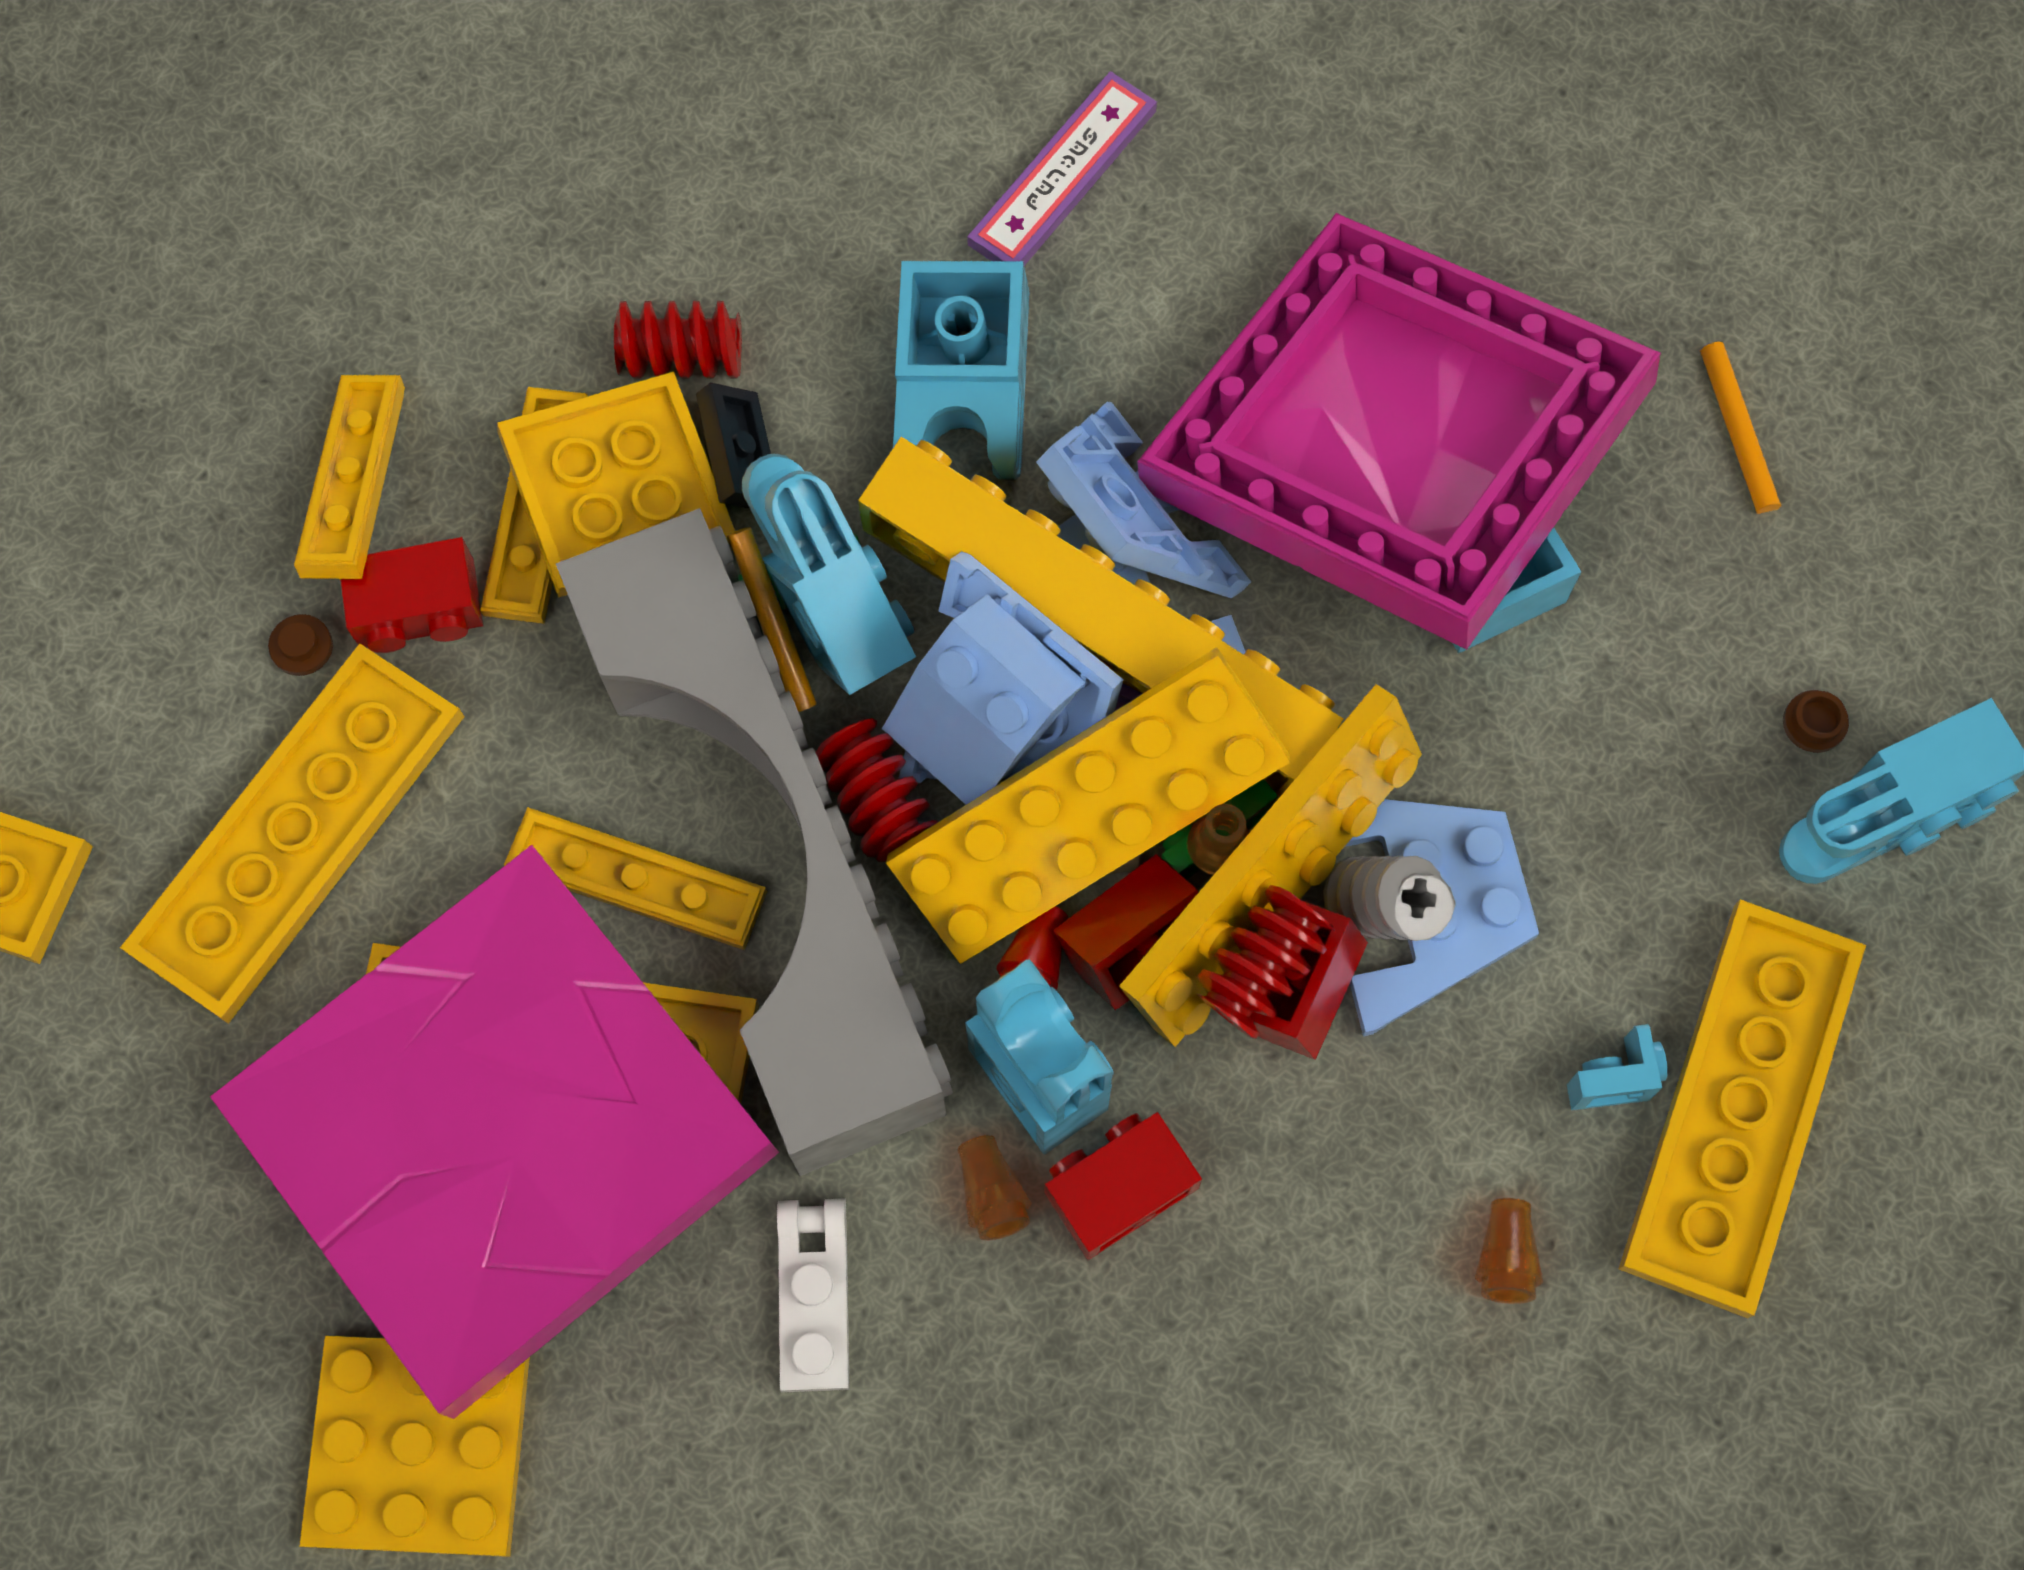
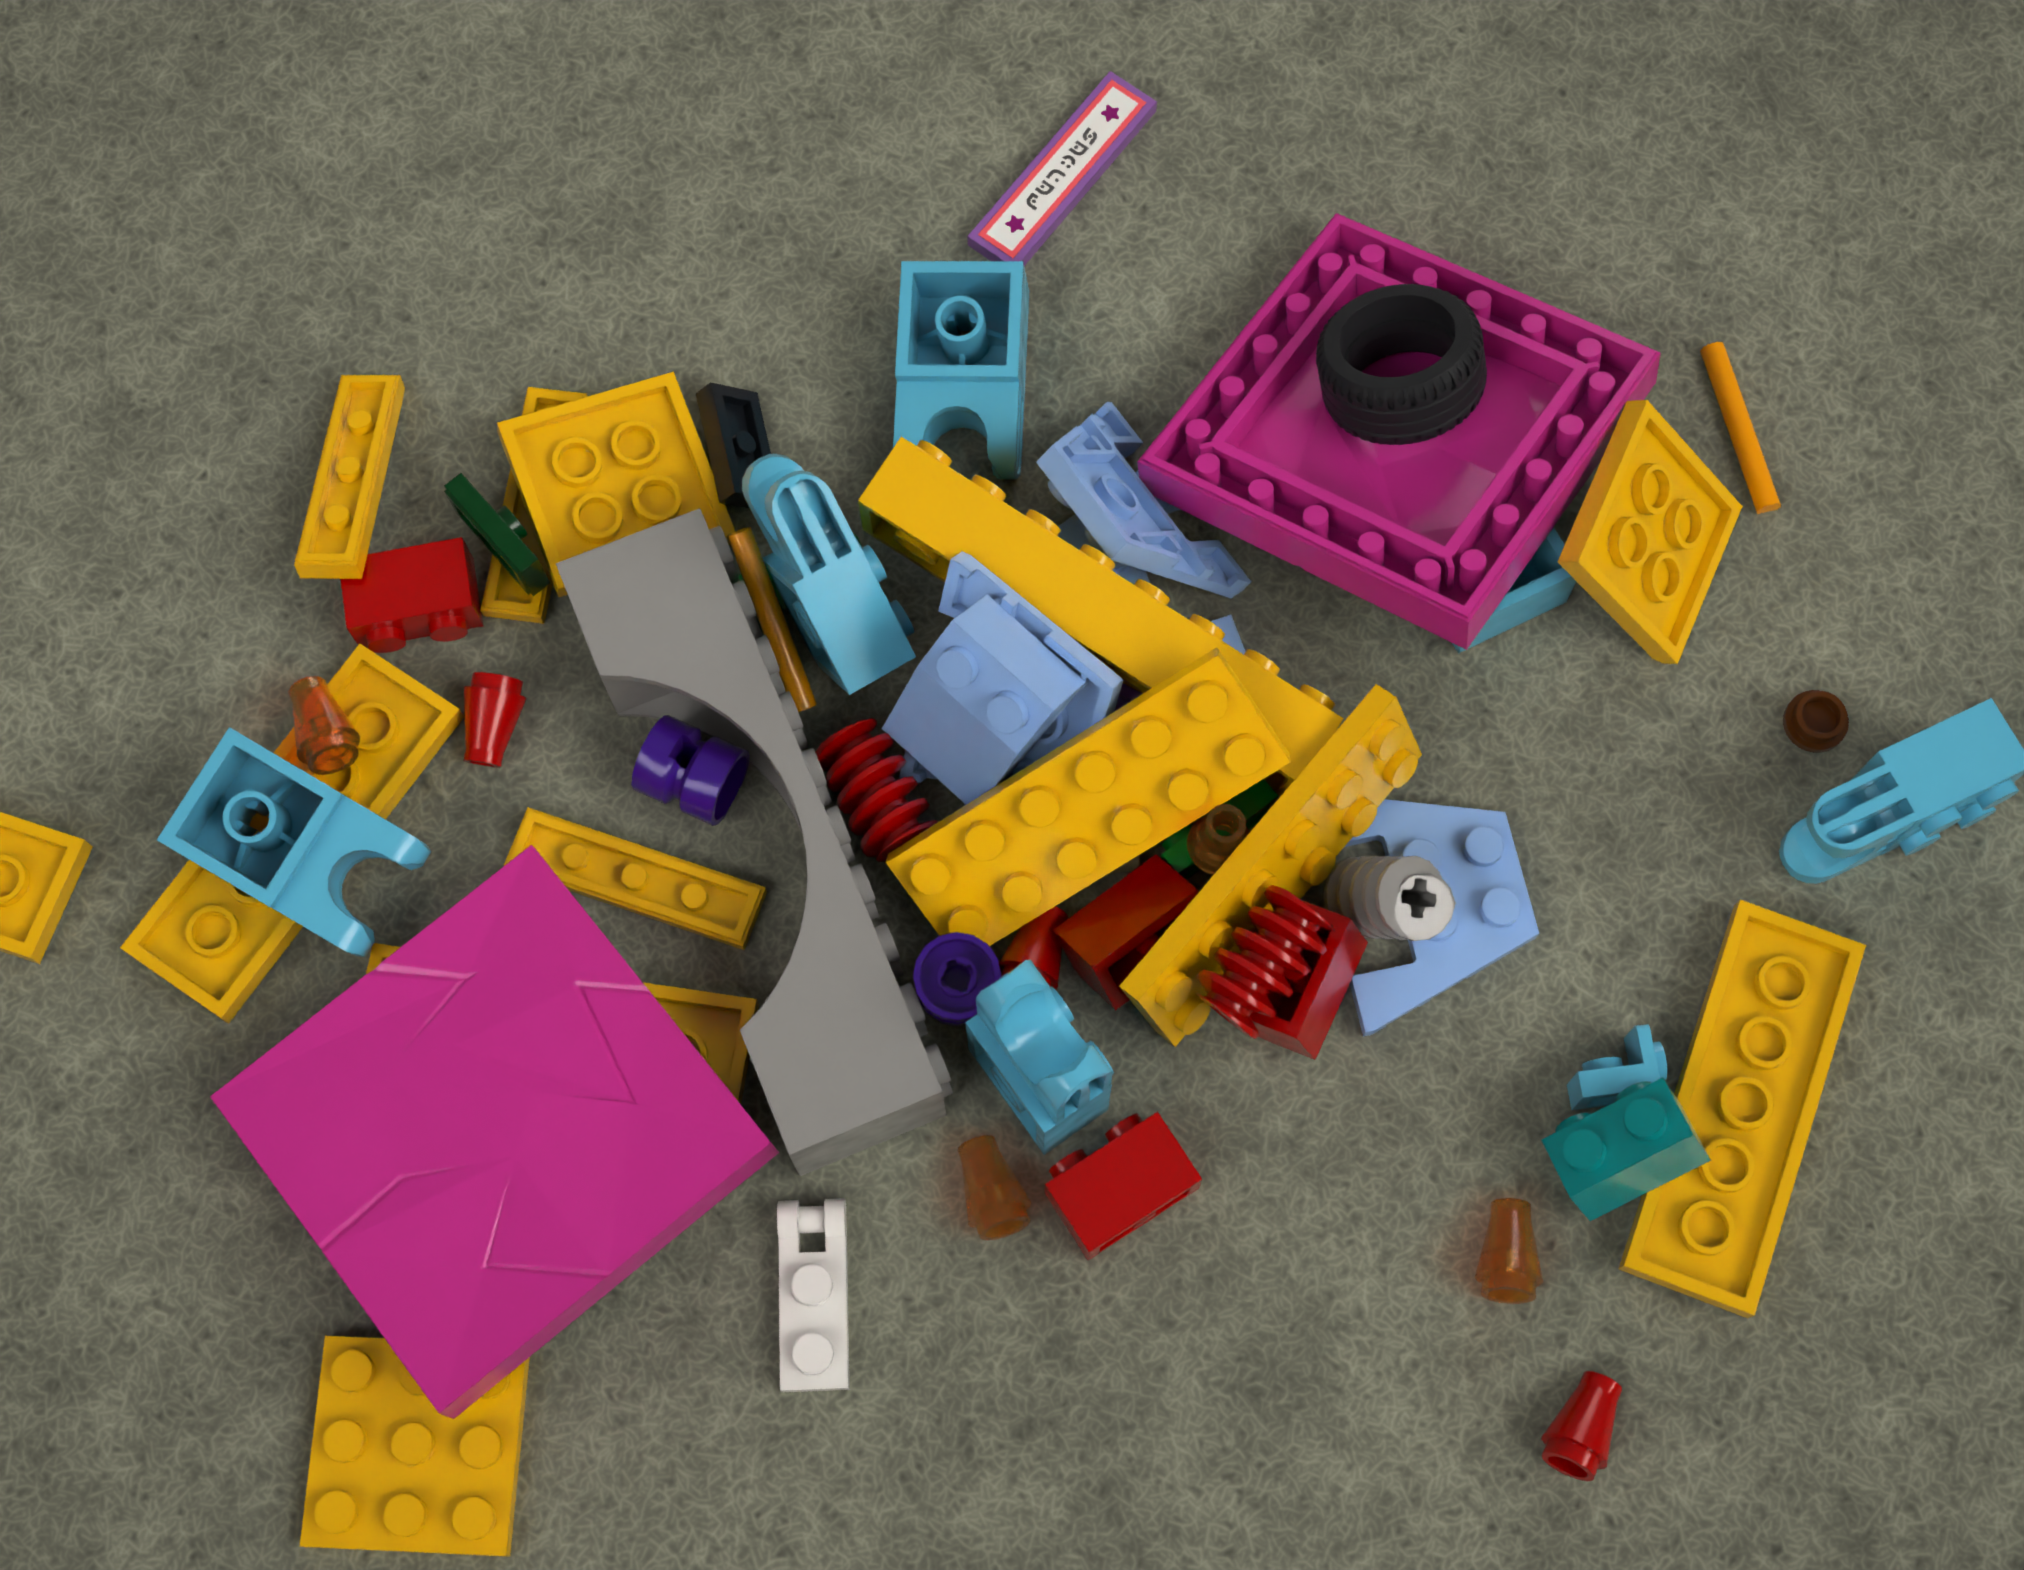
(300, 645): reddish brown plate -> none
(302, 851): none -> medium azure brick
(322, 729): none -> clear orange cone
(490, 715): none -> red cone
(498, 532): none -> dark green plate
(677, 340): red piece -> none
(710, 775): none -> dark purple wheel
(952, 975): none -> dark purple wheel
(1391, 323): none -> black tyre
(1583, 1428): none -> red cone
(1624, 1148): none -> teal brick
(1650, 532): none -> yellow plate

